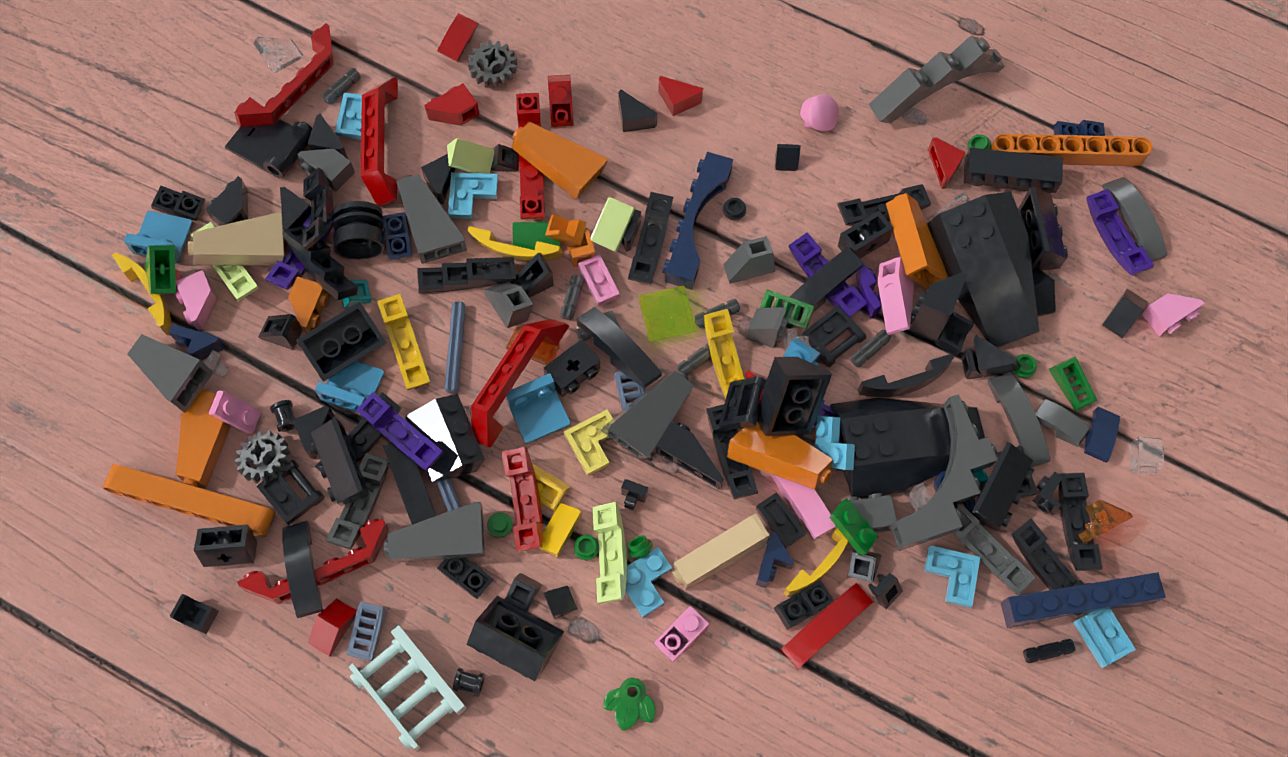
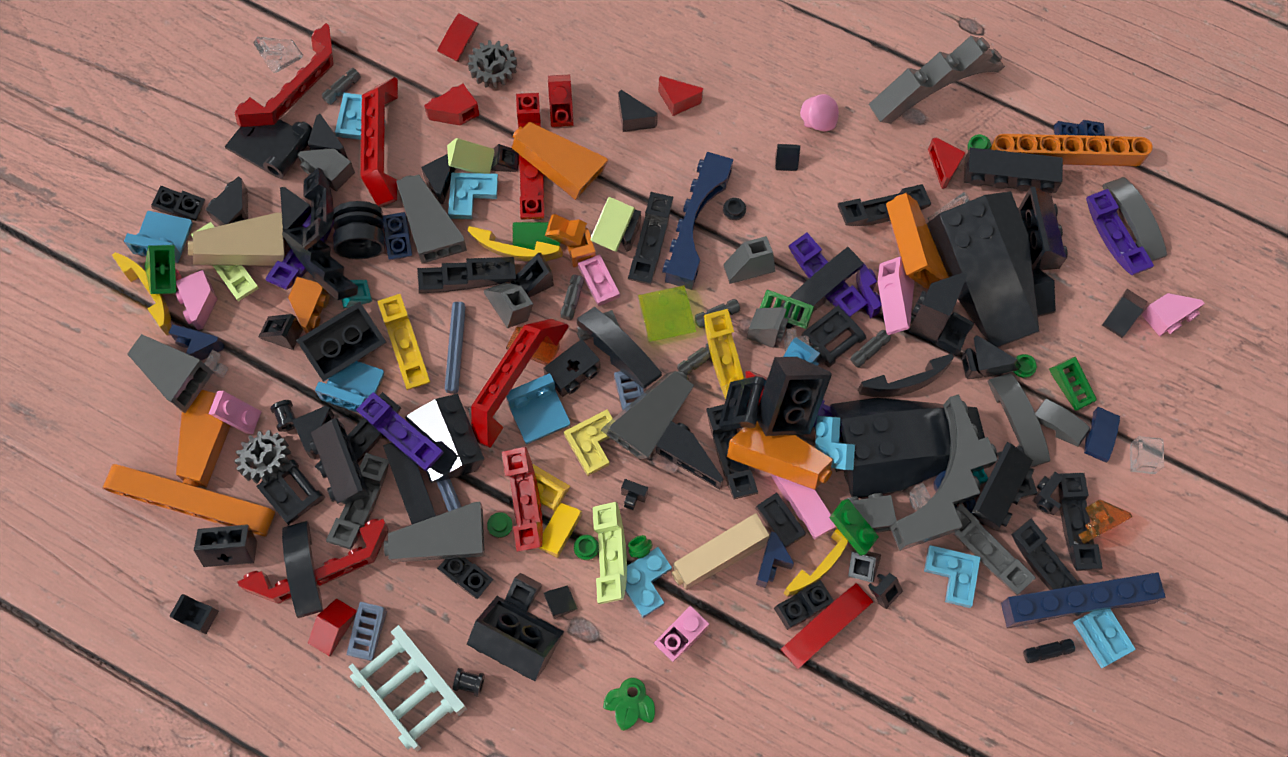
(866, 235): black brick -> none

